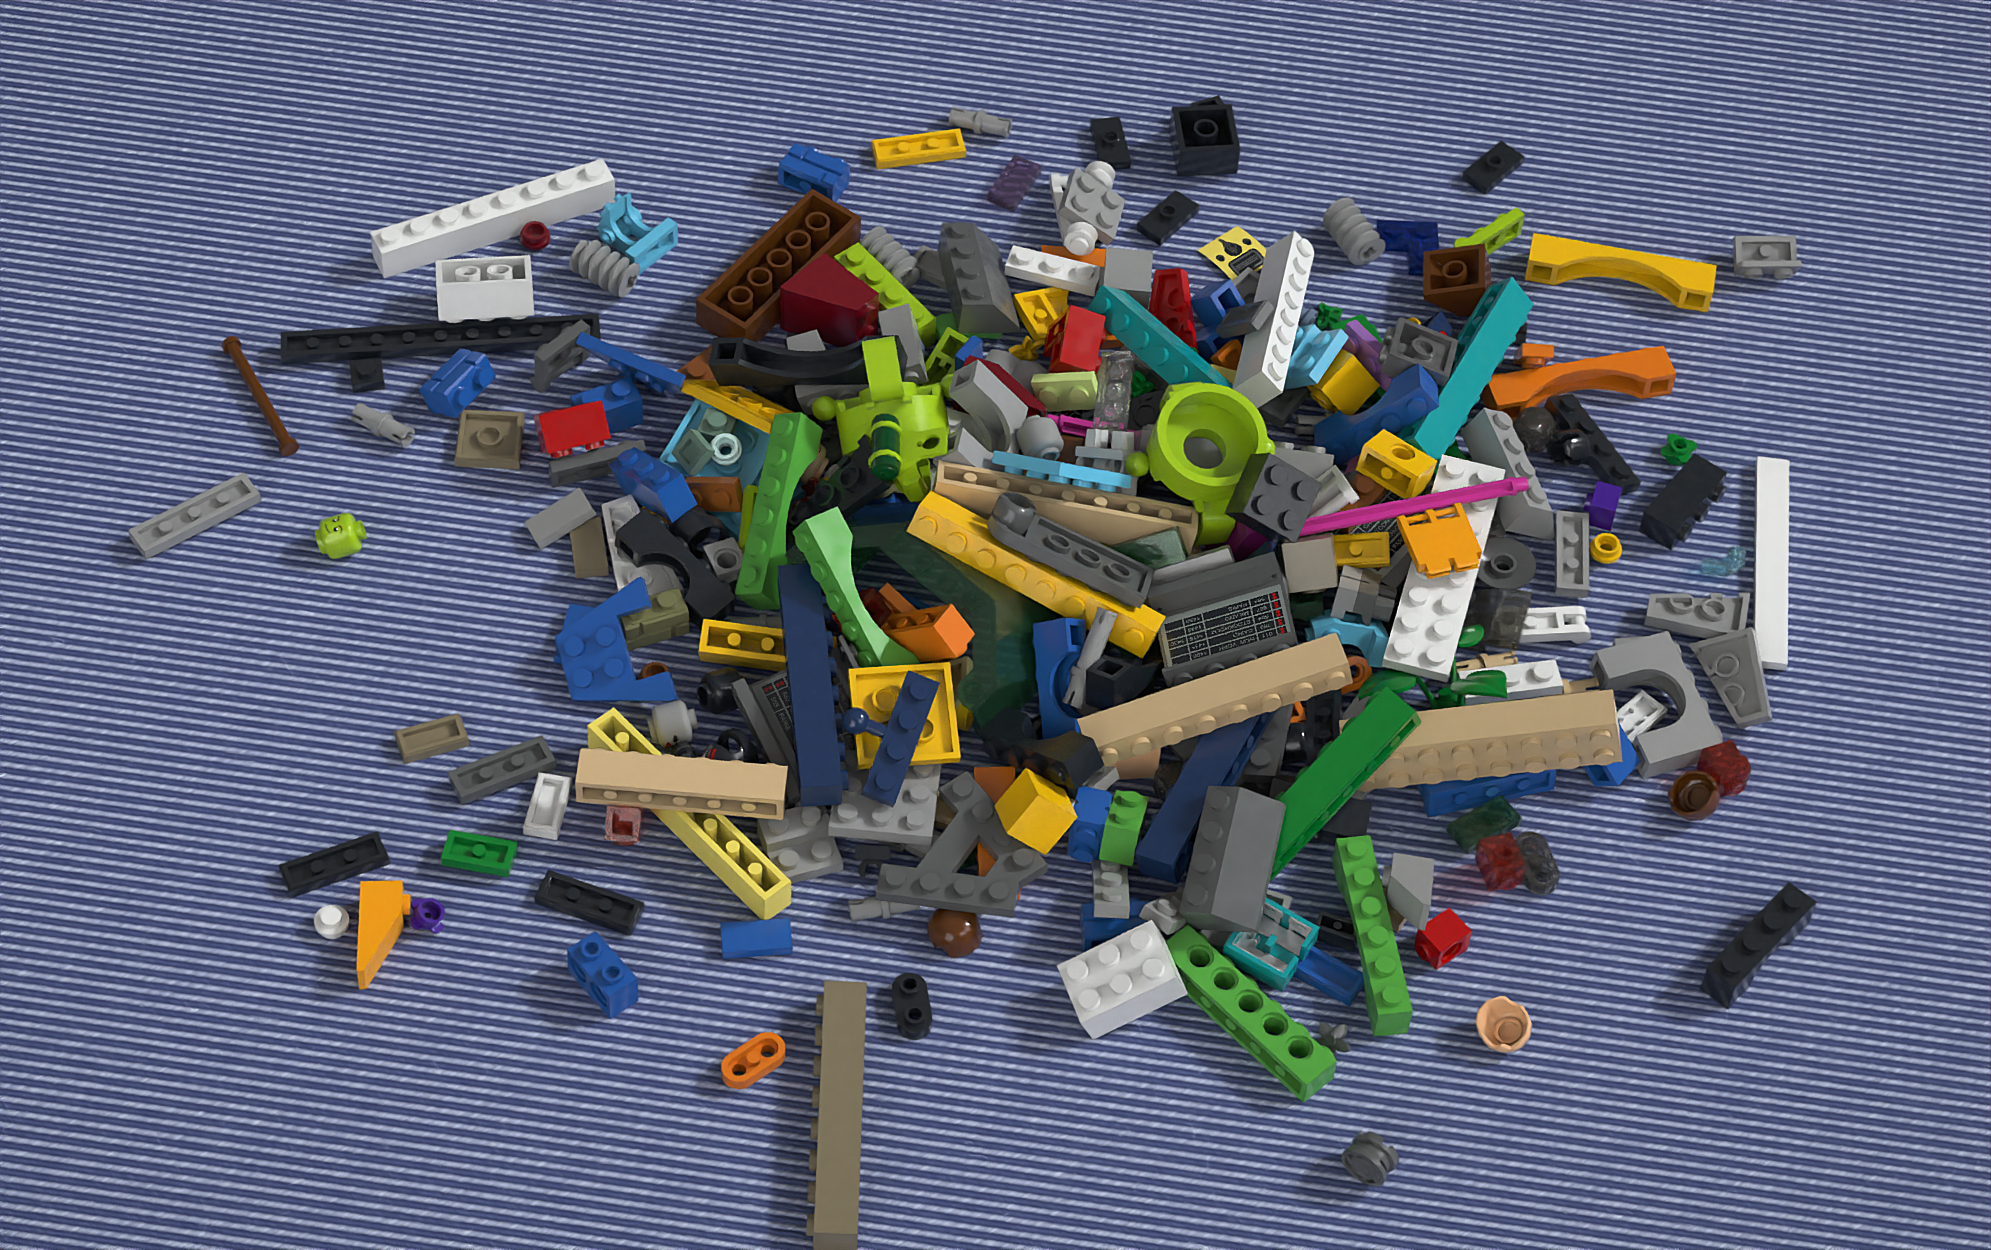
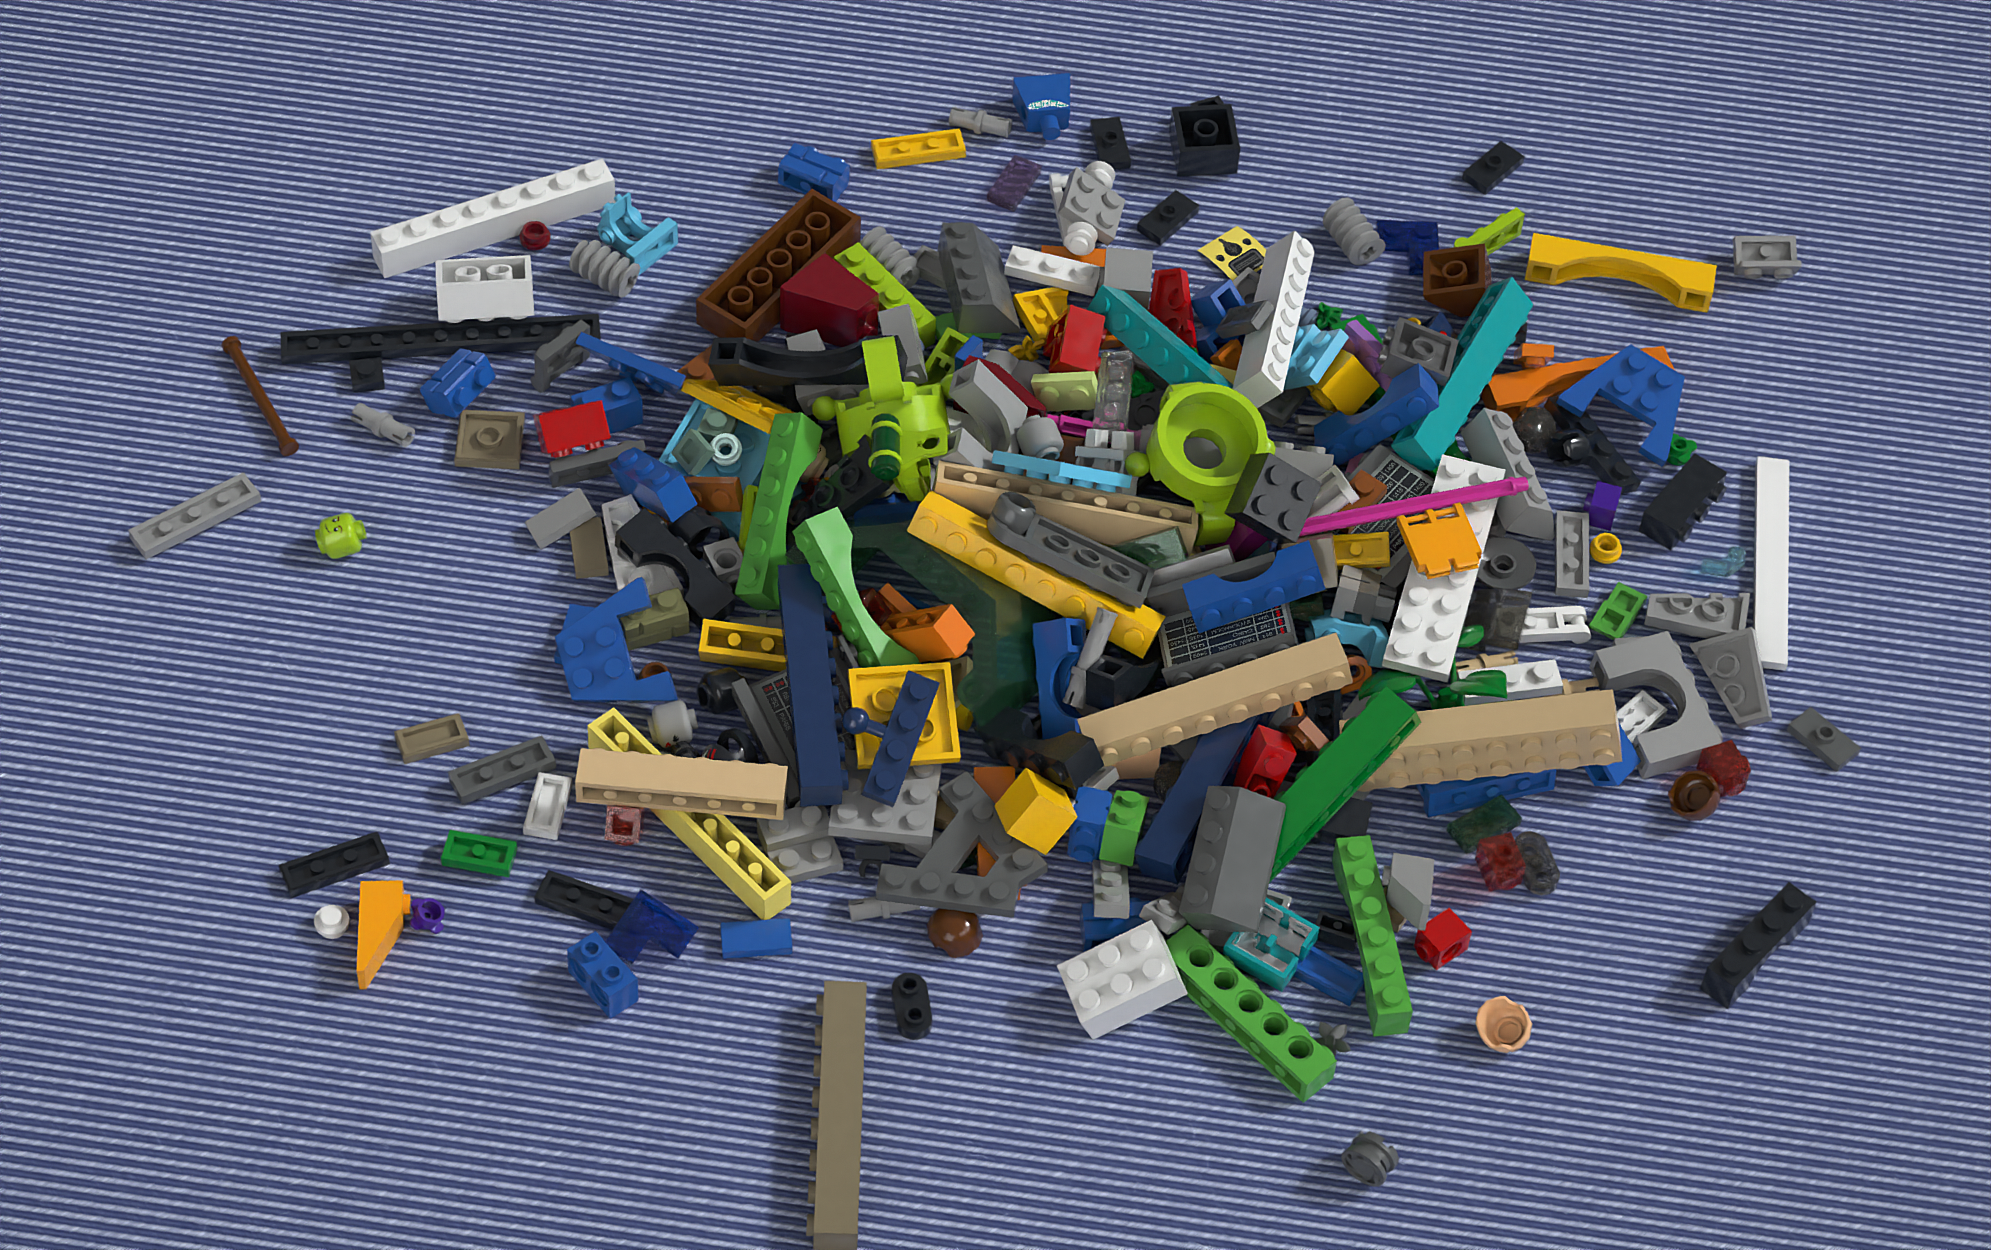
(652, 921): none -> clear blue plate
(750, 1060): orange plate -> none
(1043, 103): none -> blue torso
(1219, 602): none -> blue arch
(1265, 761): none -> red slope
(1303, 733): none -> dark orange plate
(1396, 465): yellow brick -> none
(1618, 612): none -> bright green slope
(1640, 388): none -> blue wing
(1823, 739): none -> dark grey plate

